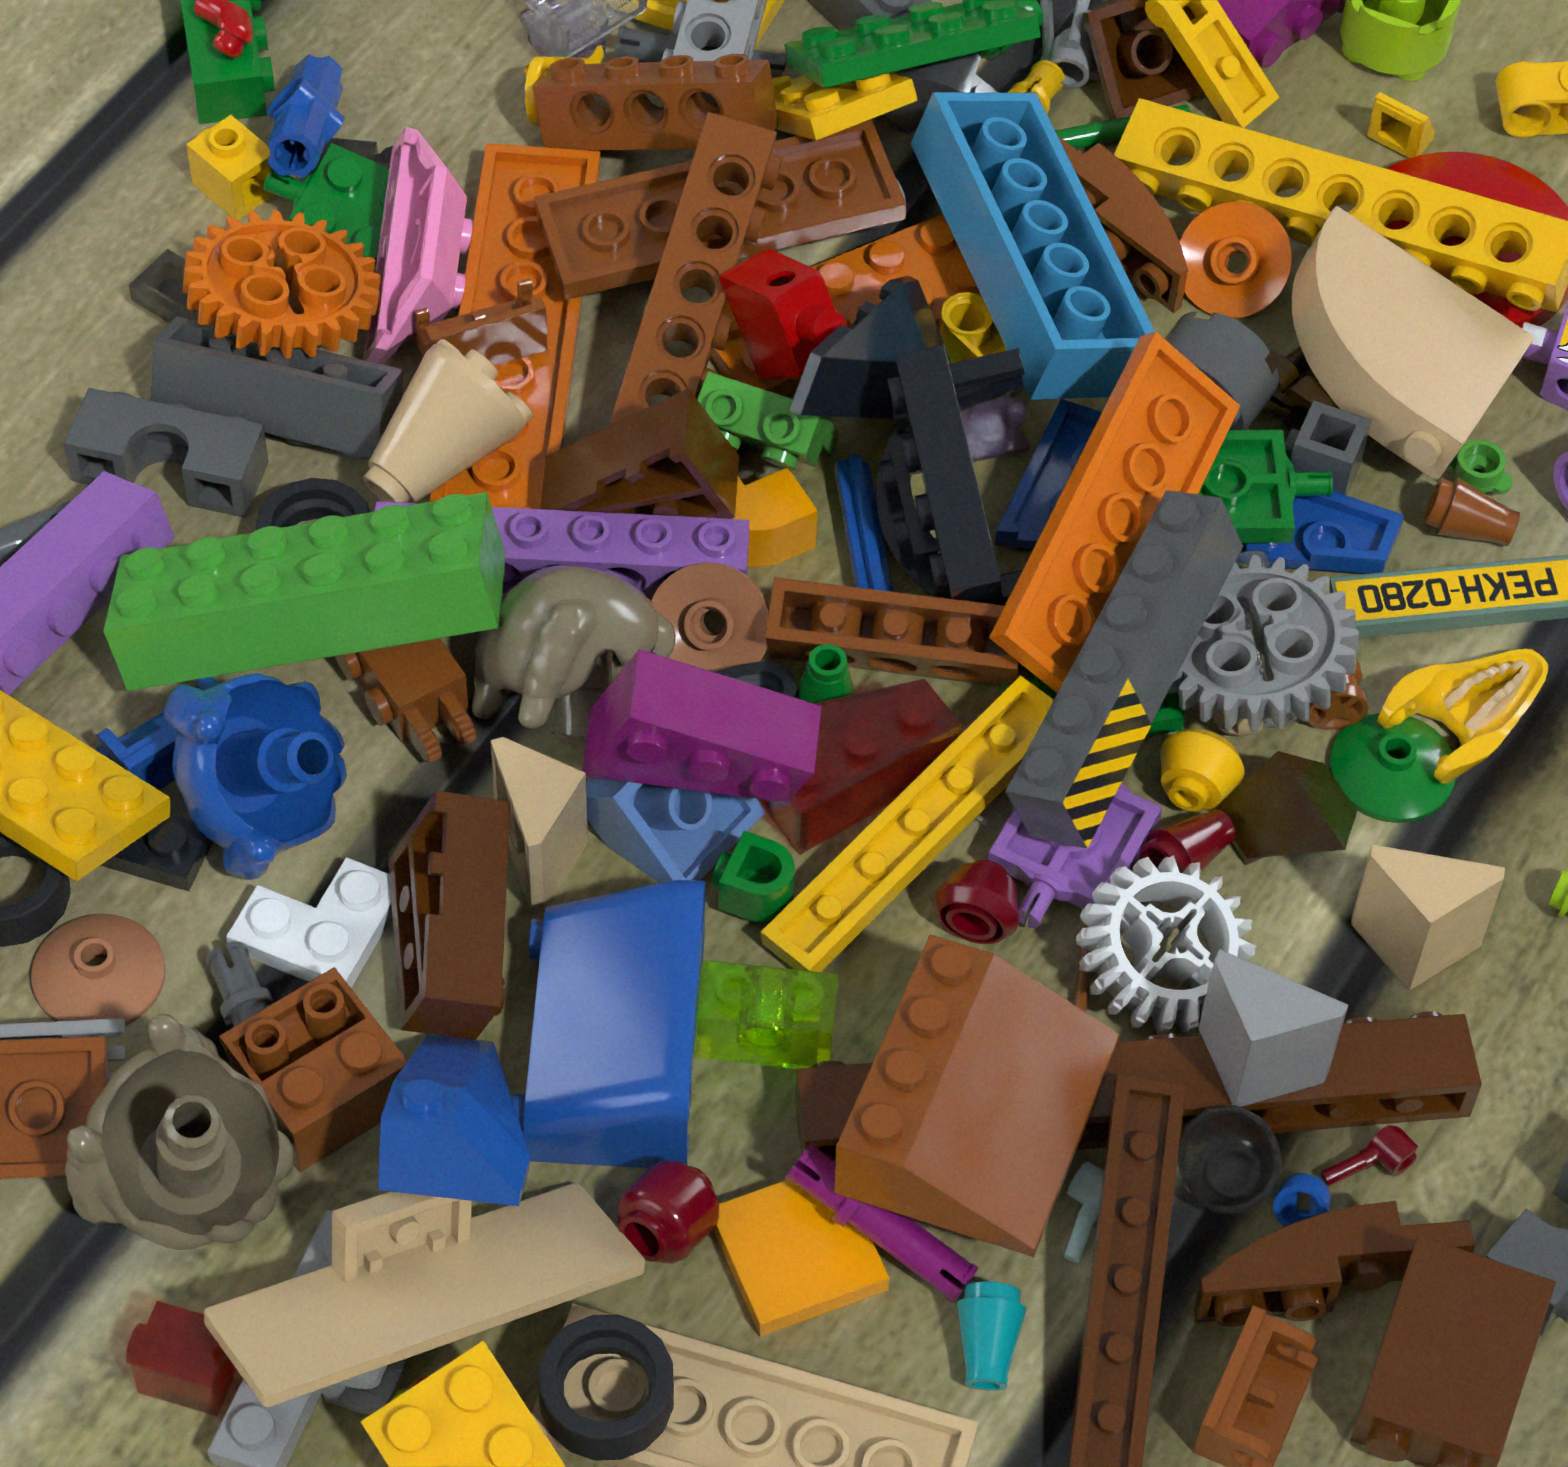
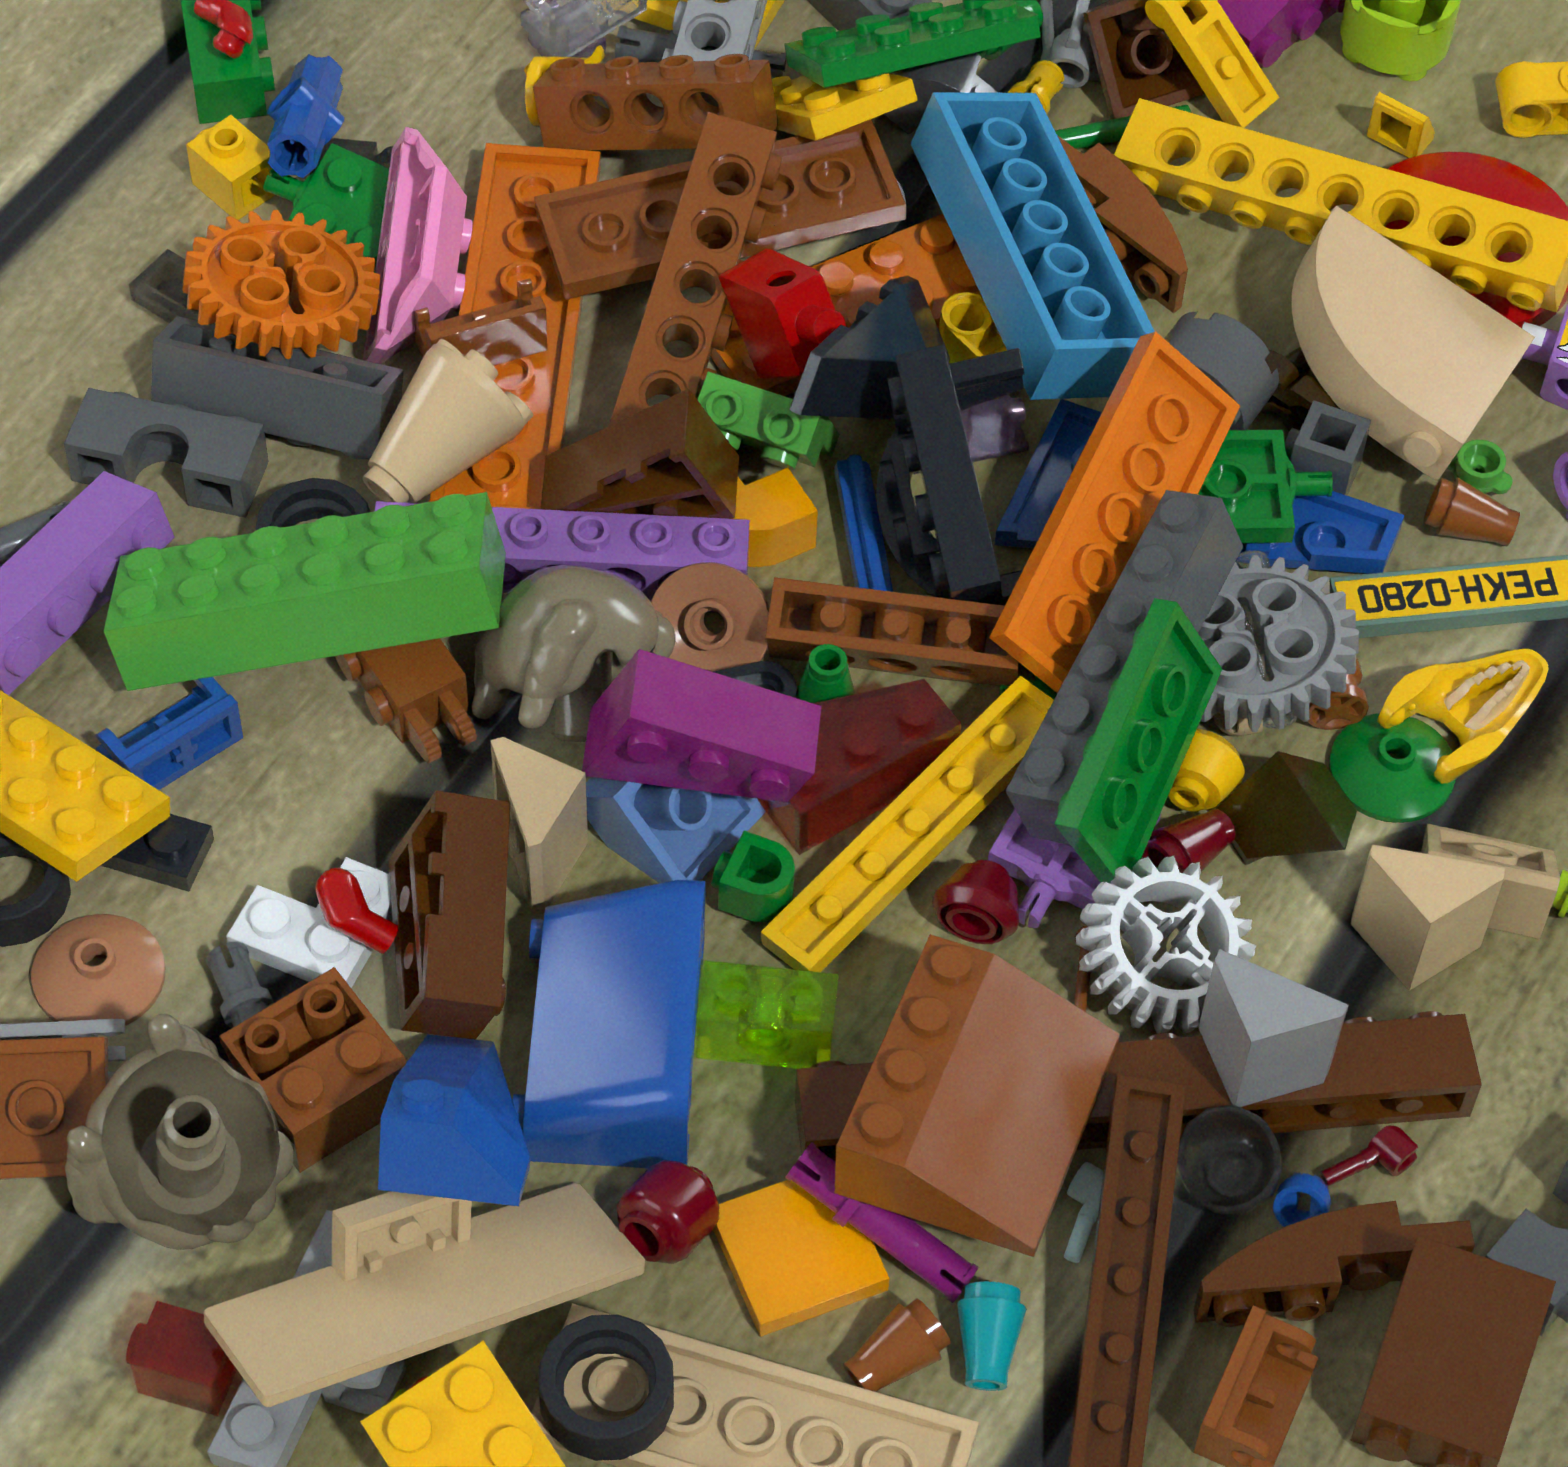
(255, 766): blue piece -> none
(348, 912): none -> red arm
(898, 1347): none -> dark orange cone
(1139, 742): none -> green plate
(1218, 236): orange dish -> none
(1528, 881): none -> tan slope

